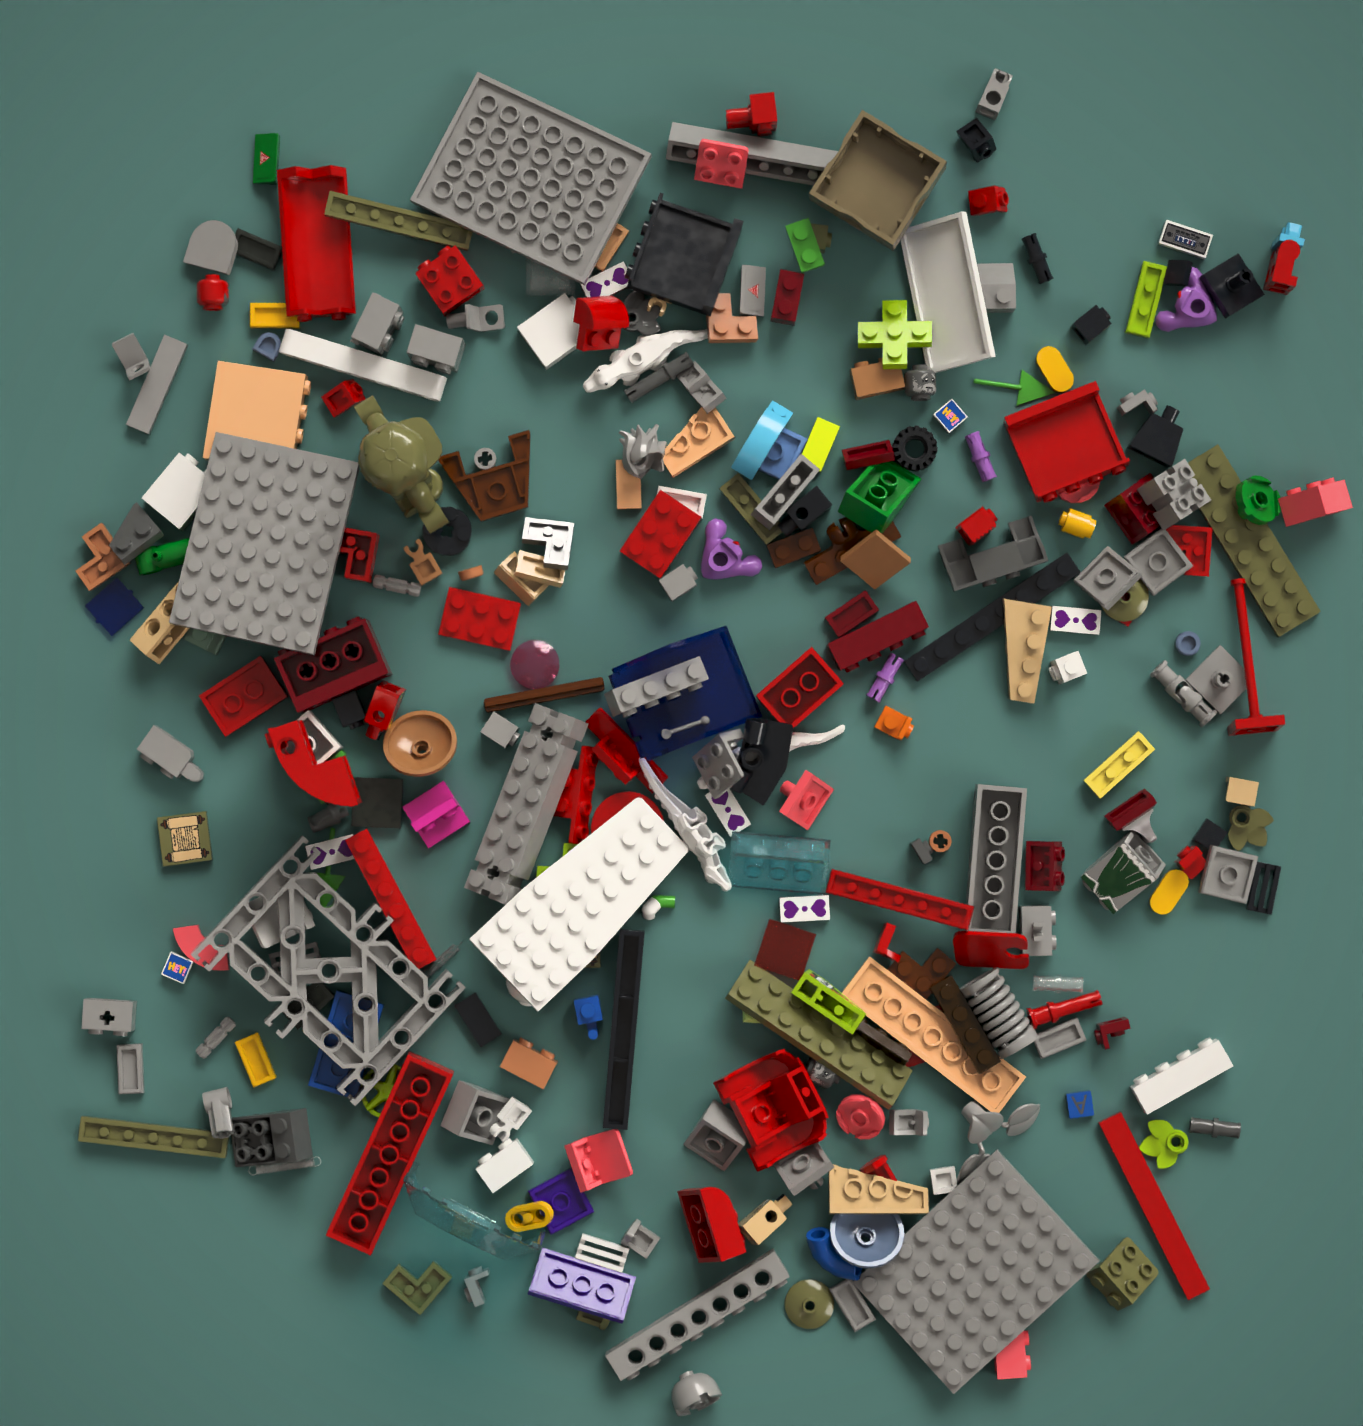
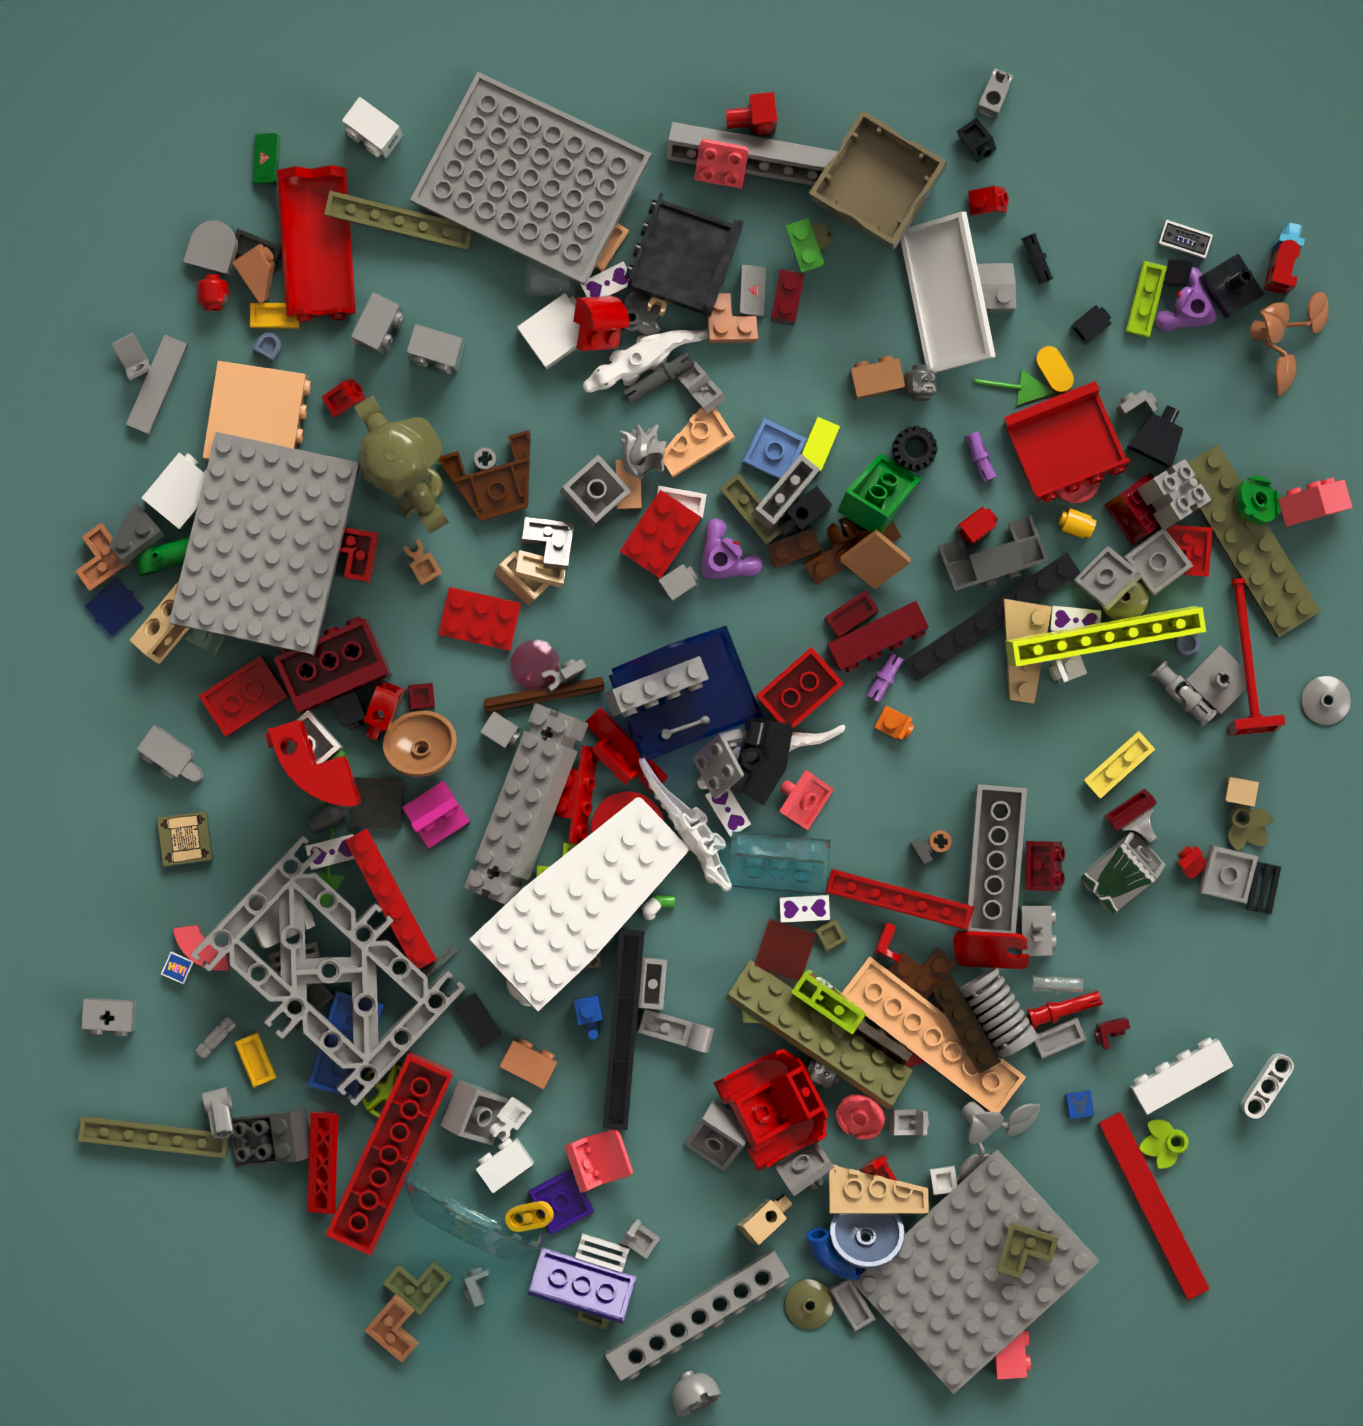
(130, 1068): light grey tile -> none
(257, 271): none -> nougat slope
(269, 1169): white piece -> none
(322, 1162): none -> red fence
(362, 365): white beam -> none
(372, 128): none -> white brick
(388, 1331): none -> nougat plate
(397, 585): light grey axle -> none
(421, 696): none -> dark red tile
(449, 279): red brick -> none
(461, 534): black plate -> none
(471, 573): nougat tile -> none
(475, 318): light grey bracket -> none
(570, 670): none -> light grey plate
(595, 491): none -> light grey slope
(652, 983): none -> light grey brick
(676, 1030): none -> light grey plate
(712, 1224): red brick -> none
(761, 440): medium azure arch -> none
(831, 934): none -> olive tile
(868, 455): dark red tile -> none
(894, 334): lime plate -> none
(950, 416): tile -> none
(1023, 1242): none -> olive plate
(1105, 636): none -> neon yellow brick
(1123, 1274): olive bracket -> none
(1168, 891): yellow tile -> none
(1209, 834): black tile -> none
(1215, 1127): dark grey pin -> none
(1266, 1098): none -> white beam
(1272, 330): none -> nougat plant
(1313, 700): none -> light grey dish

